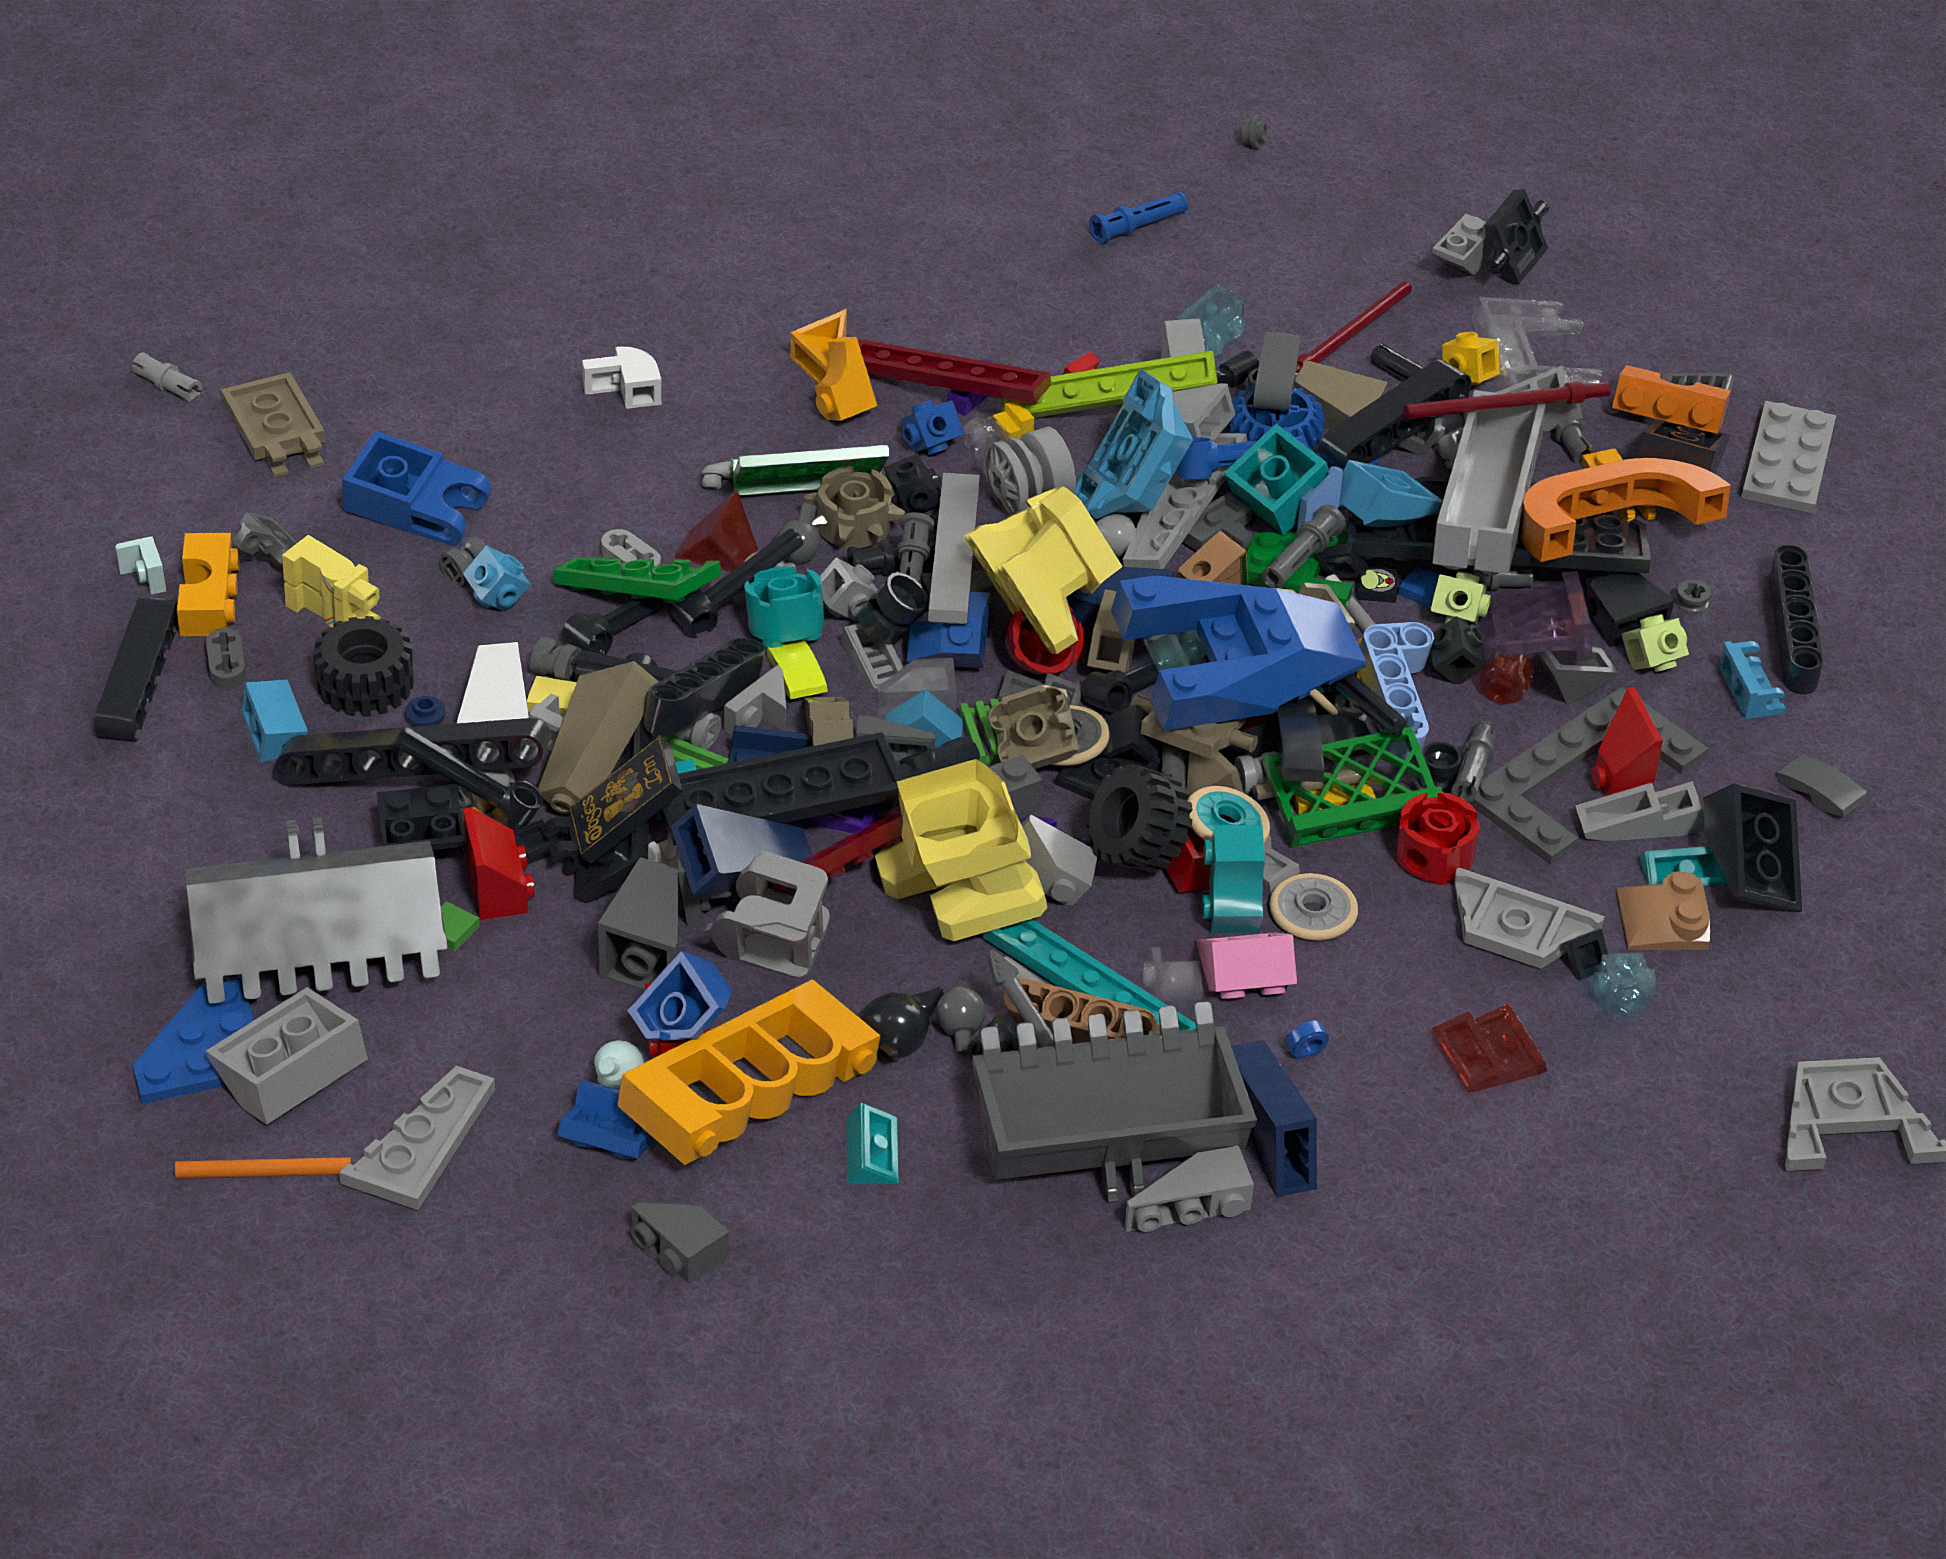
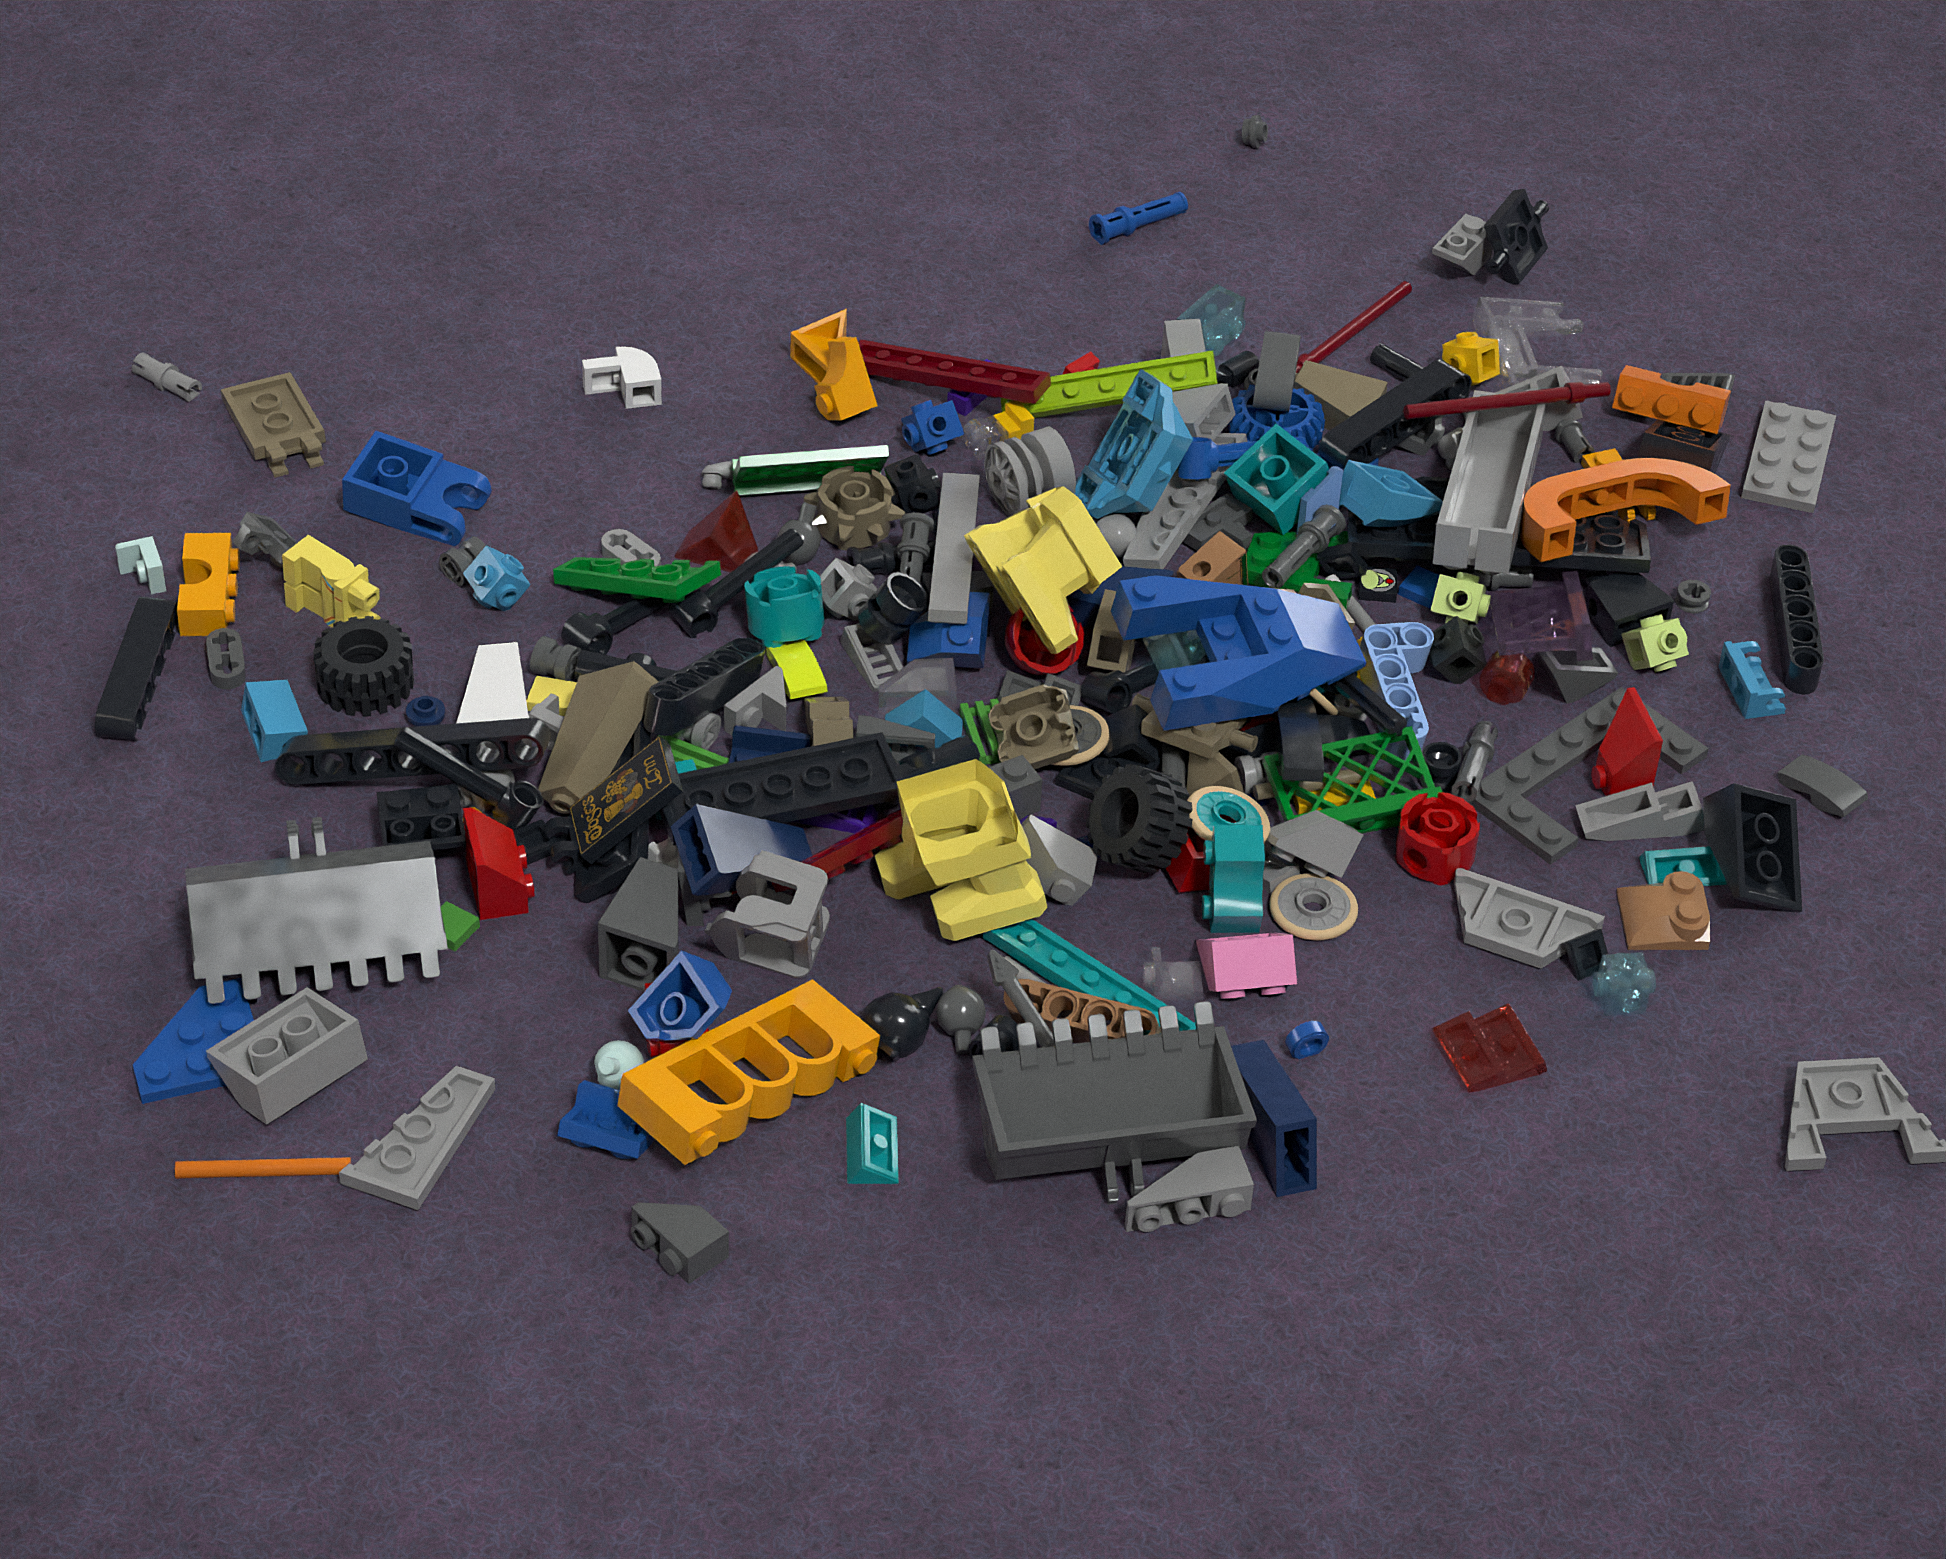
(1318, 840): none -> light grey slope

